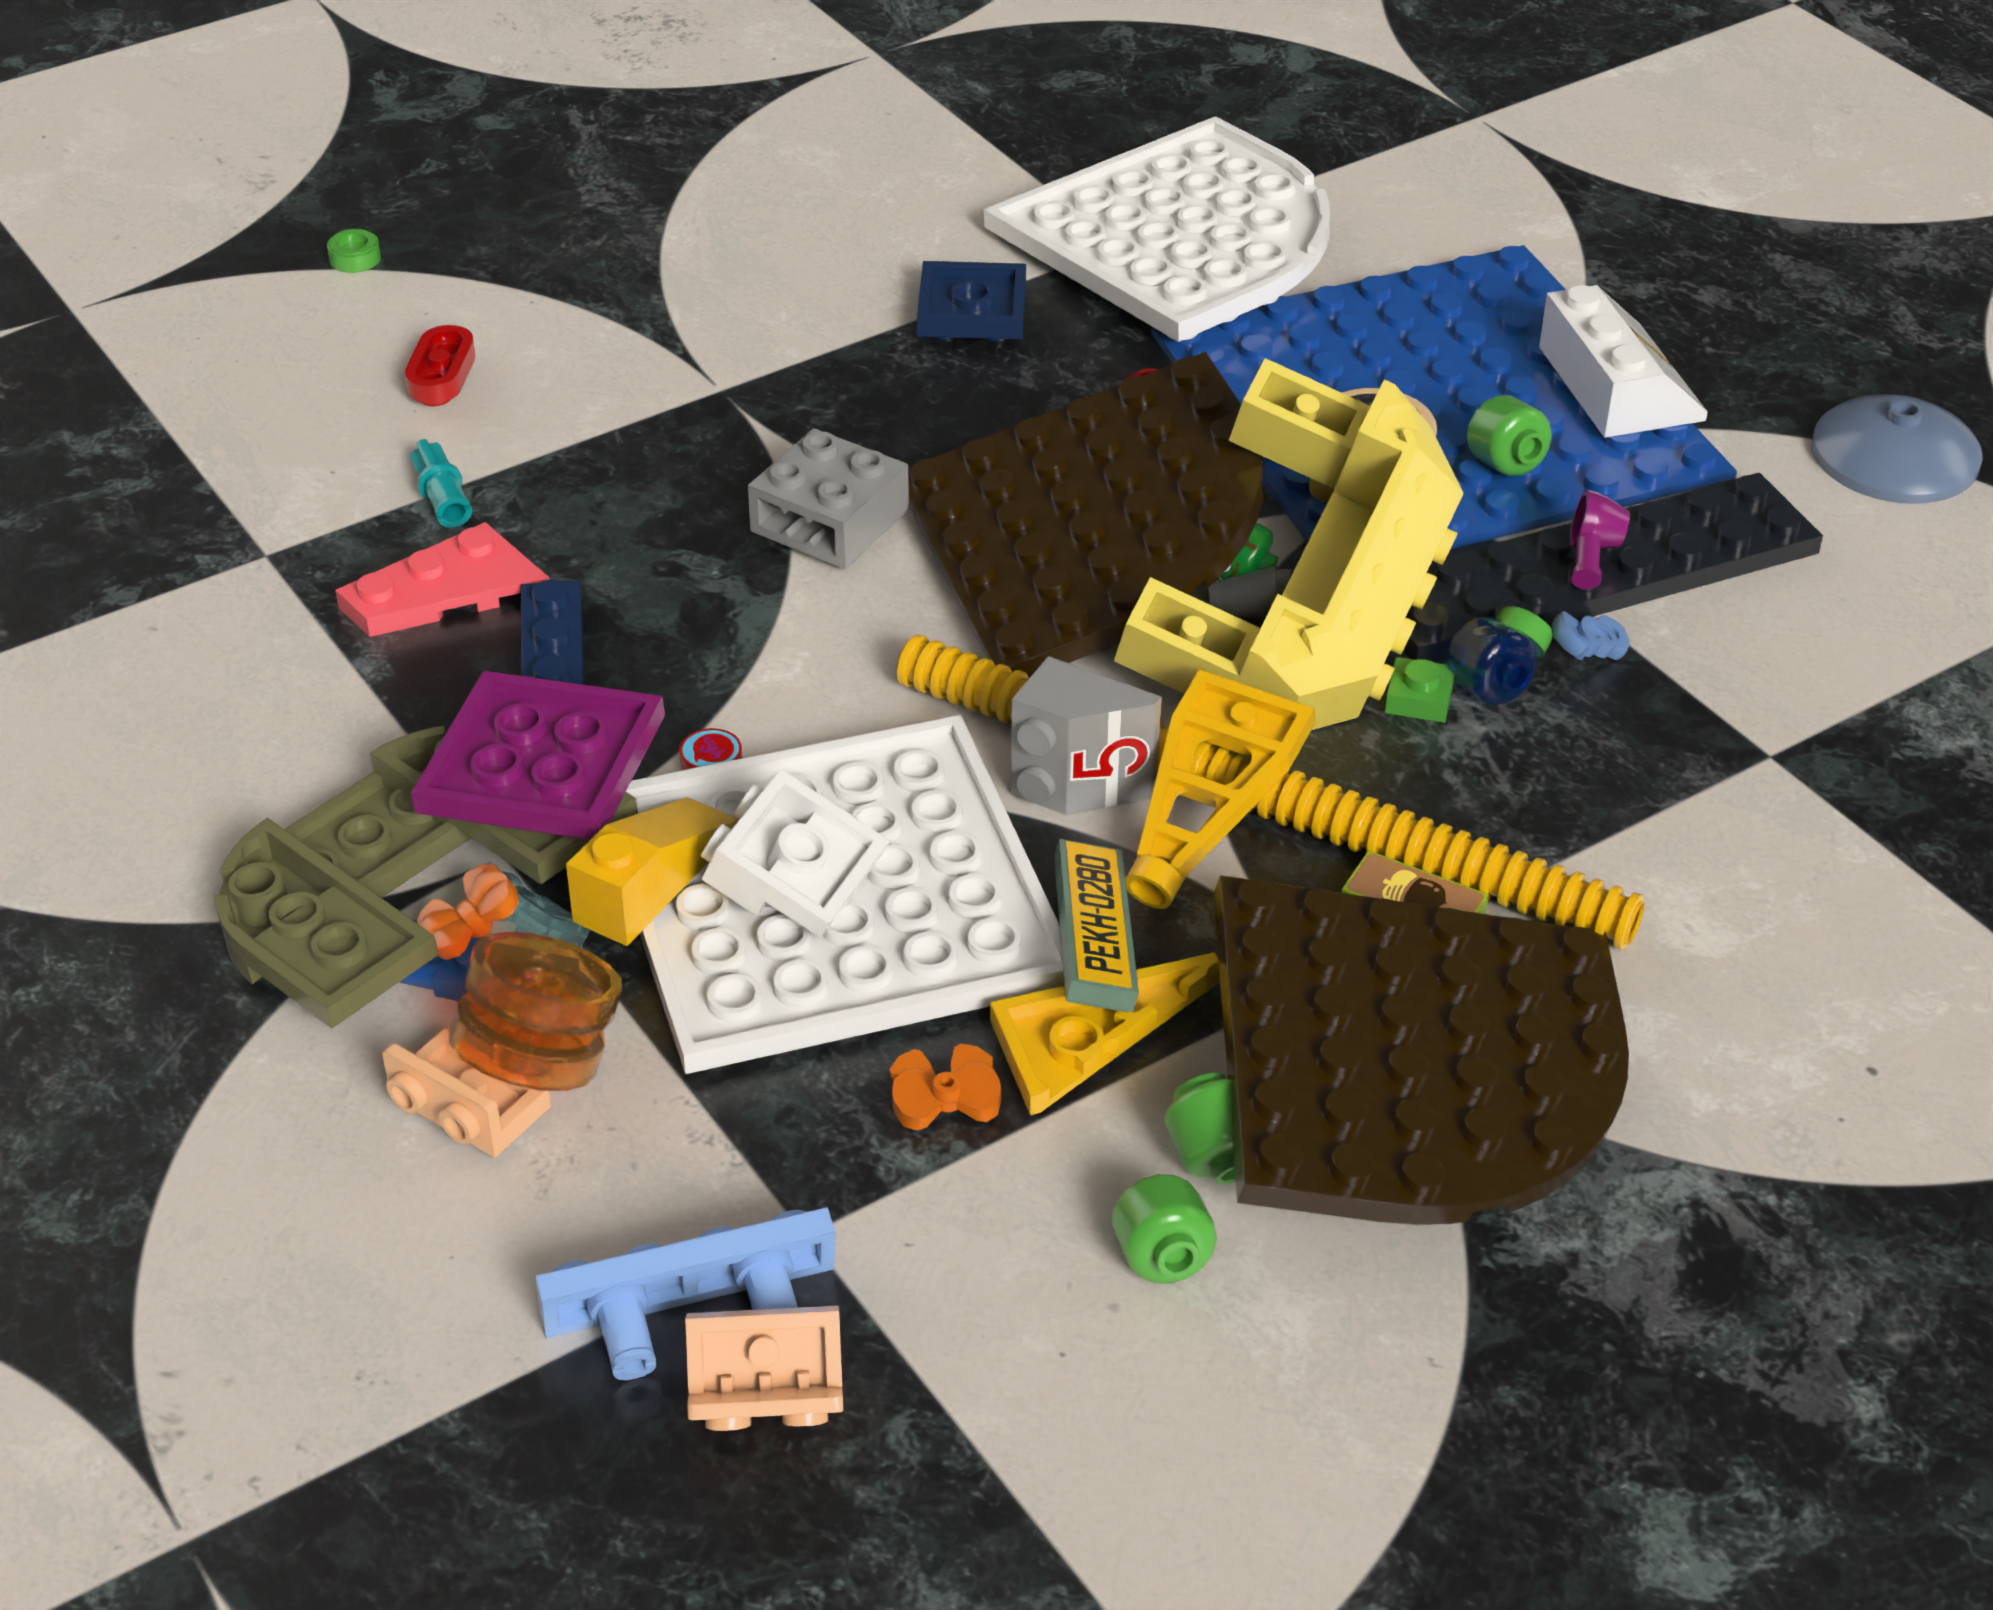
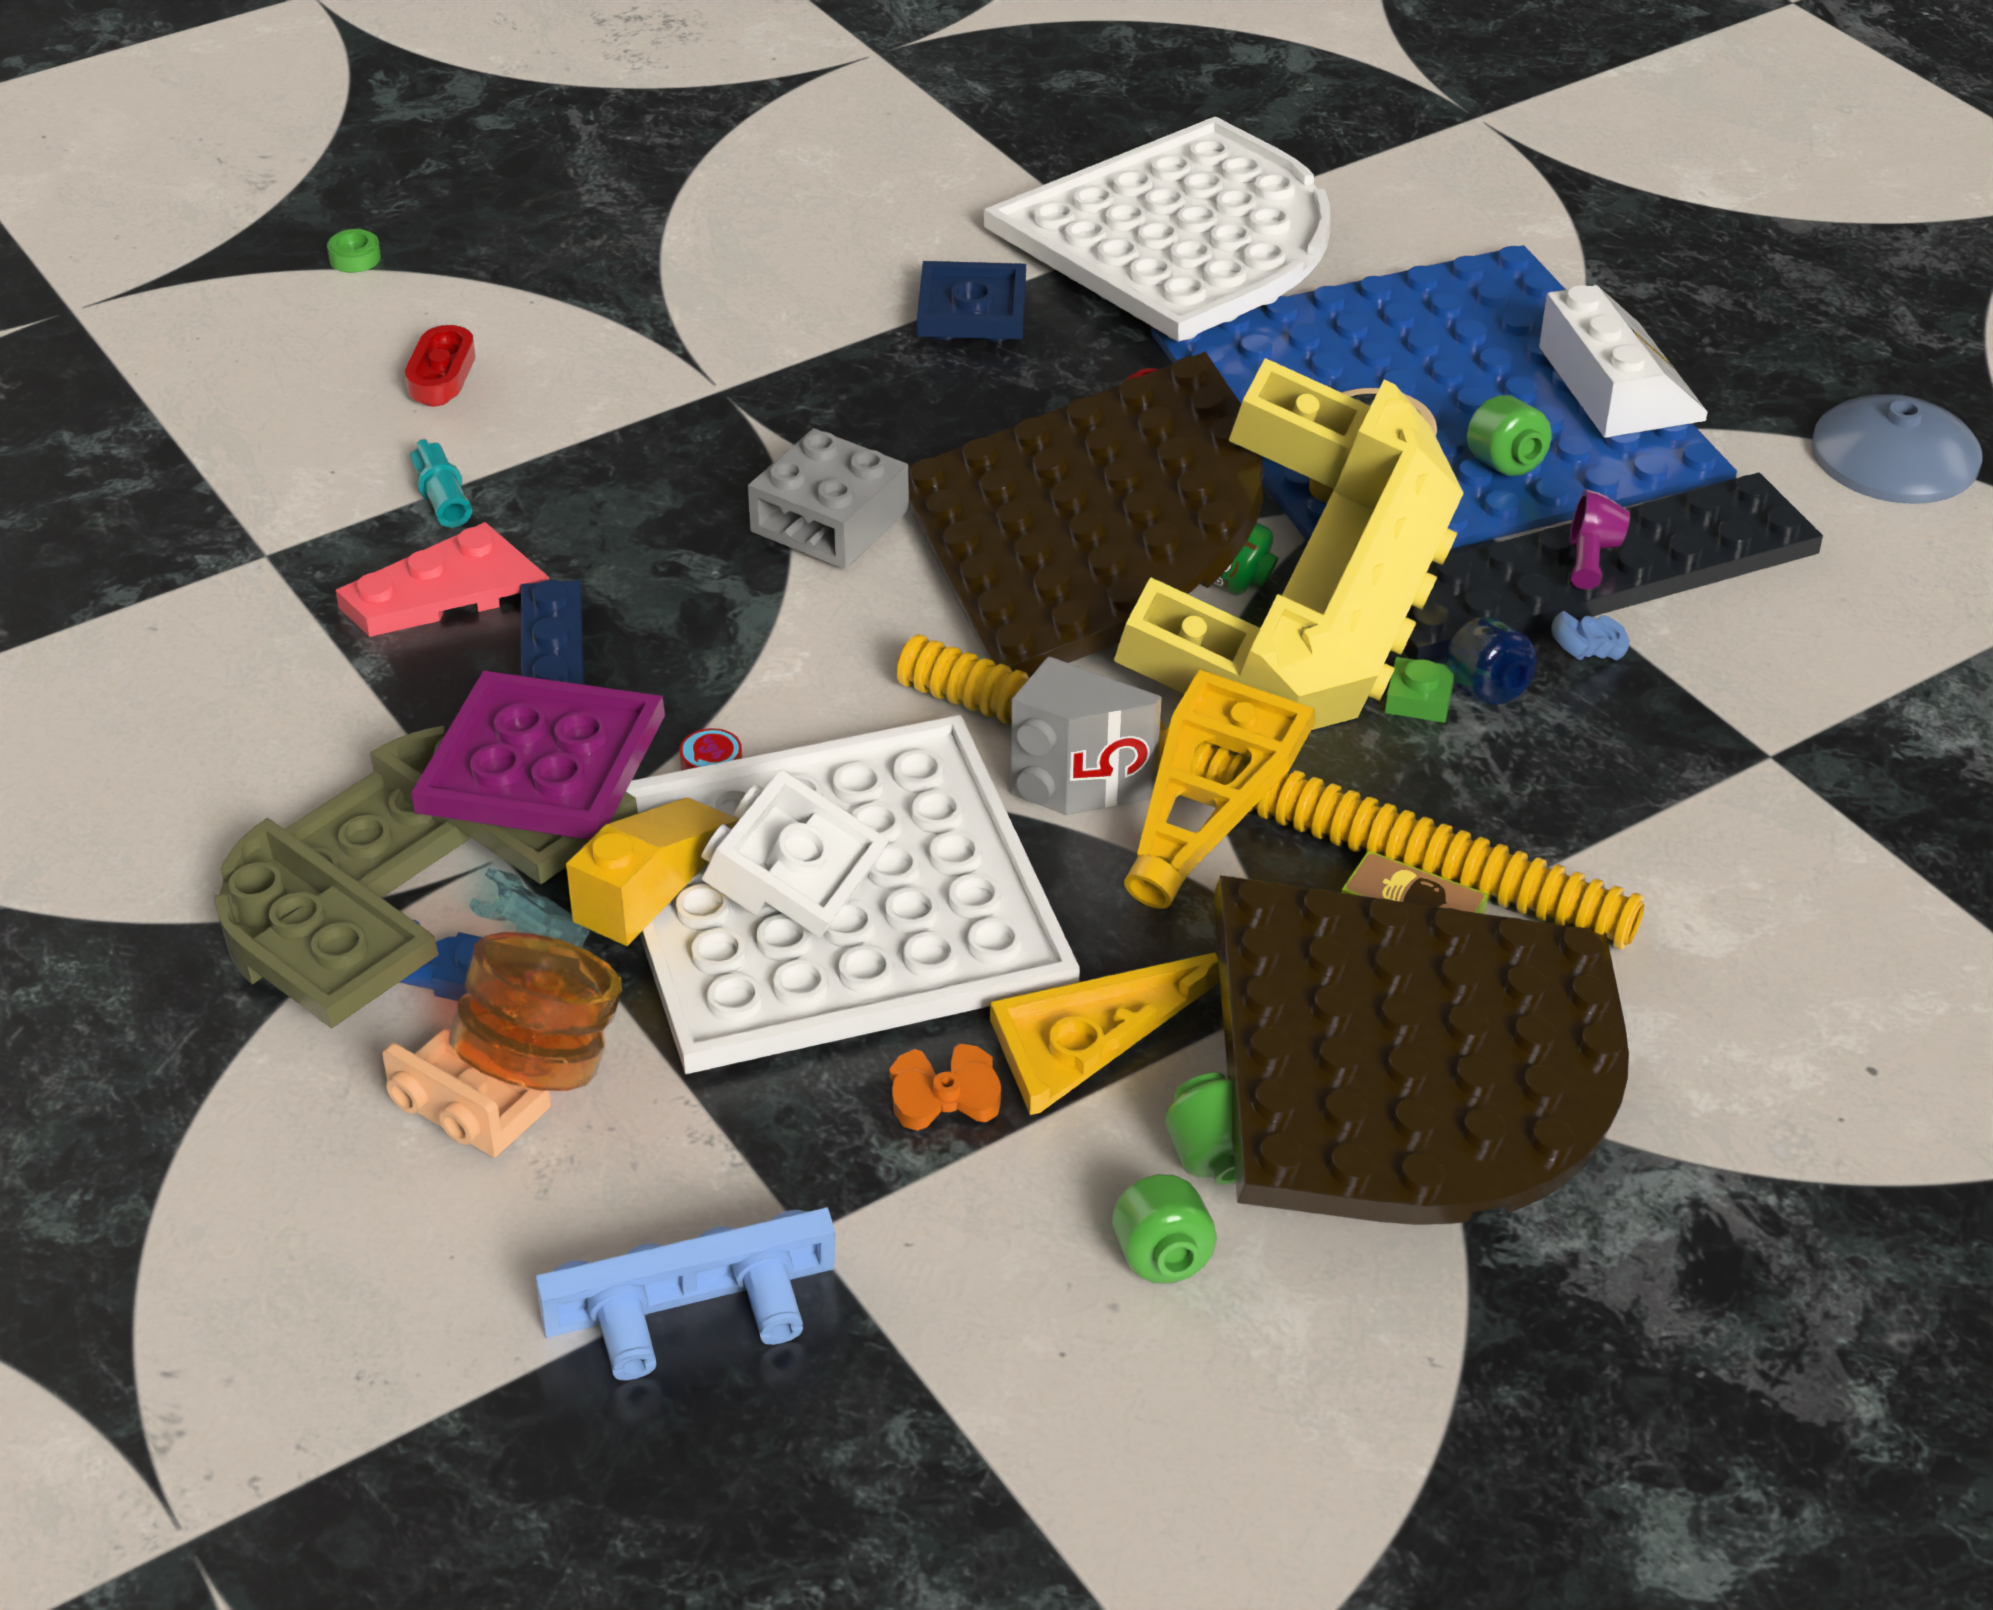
(488, 899): orange piece -> none
(764, 1366): light nougat bracket -> none
(1095, 926): tile -> none
(1250, 593): dark grey cone -> none
(1530, 625): bright green tile -> none

